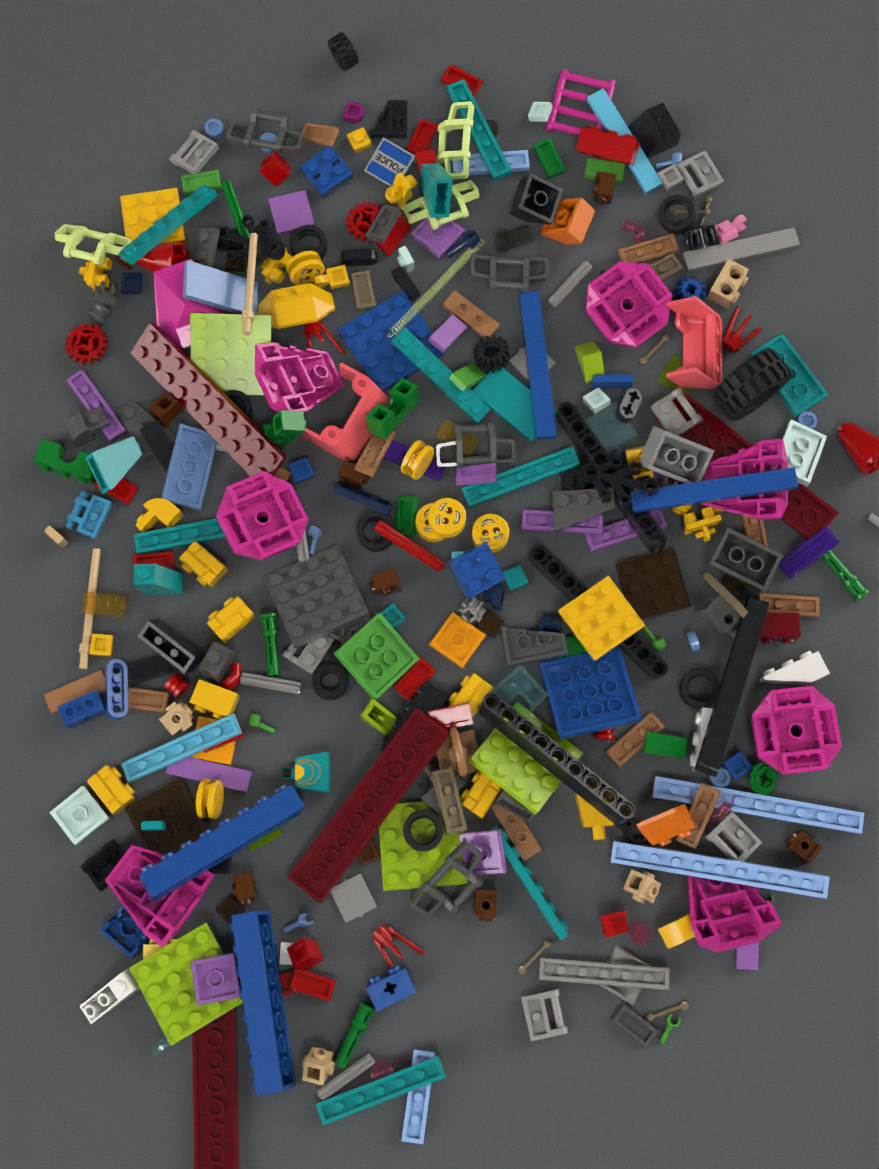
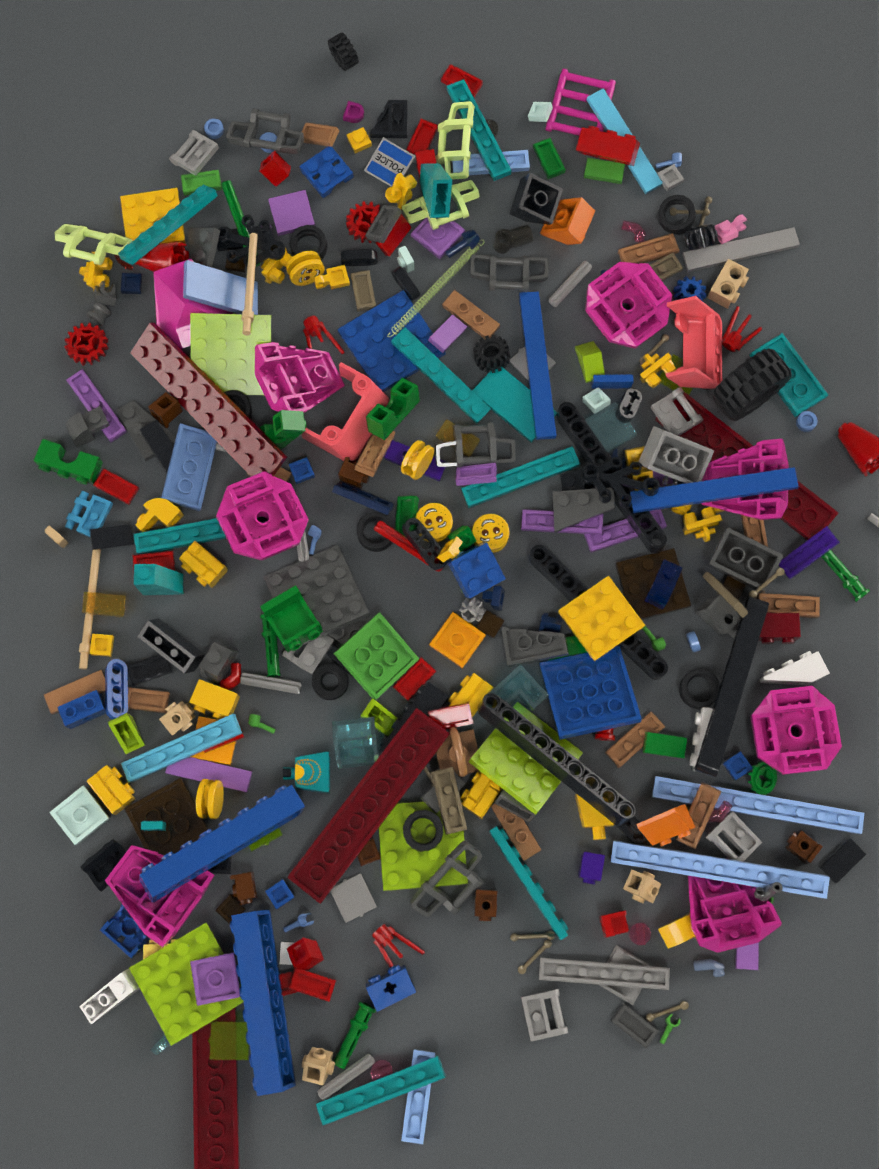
(111, 537): none -> black tile
(113, 462): slope -> none
(126, 733): none -> lime slope
(177, 685): red wheel -> none
(228, 1041): none -> clear neon green piece
(230, 619): yellow brick -> none
(280, 894): none -> blue plate
(291, 619): none -> green panel
(296, 305): yellow wedge -> none
(355, 742): none -> clear light blue brick
(385, 582): reddish brown brick -> none
(393, 615): teal tile -> none
(429, 559): none -> black beam
(447, 517): yellow head -> none
(450, 549): none -> yellow plate
(464, 534): none -> green bracket
(467, 376): bright green tile -> none
(491, 848): medium lavender tile -> none
(515, 578): teal tile -> none
(550, 935): none -> dark tan hinge
(591, 867): none -> dark purple brick
(604, 187): reddish brown brick -> none
(650, 374): none -> yellow hips
(655, 130): black slope -> none
(663, 584): none -> clear blue brick
(704, 171): light grey plate -> none
(710, 964): none -> sand blue arm
(722, 778): medium blue tile -> none
(768, 892): none -> dark grey arm
(779, 572): none -> dark tan hinge
(803, 450): light aqua plate -> none
(842, 861): none -> black tile

